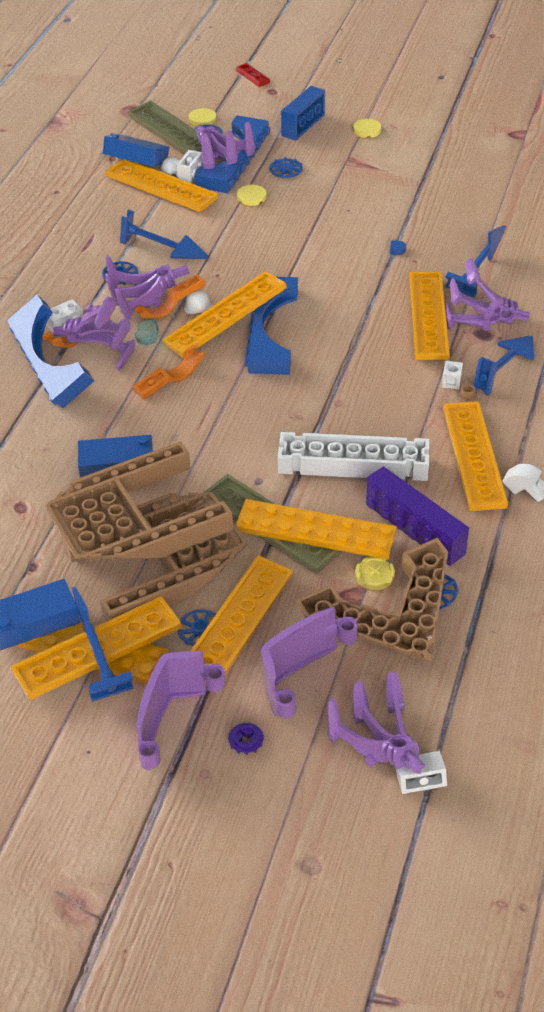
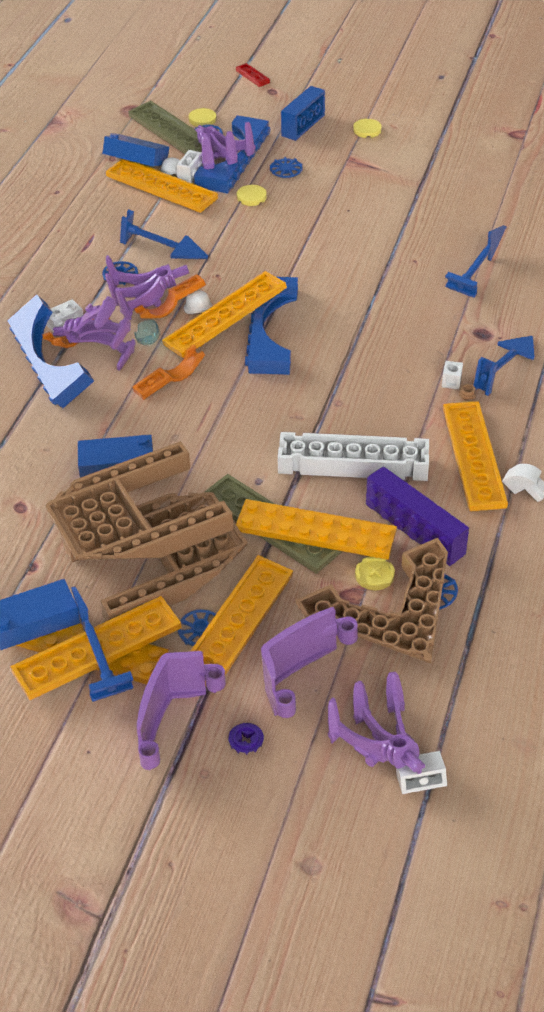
(397, 247): blue tile -> none
(428, 316): light orange plate -> none
(491, 312): medium lavender piece -> none

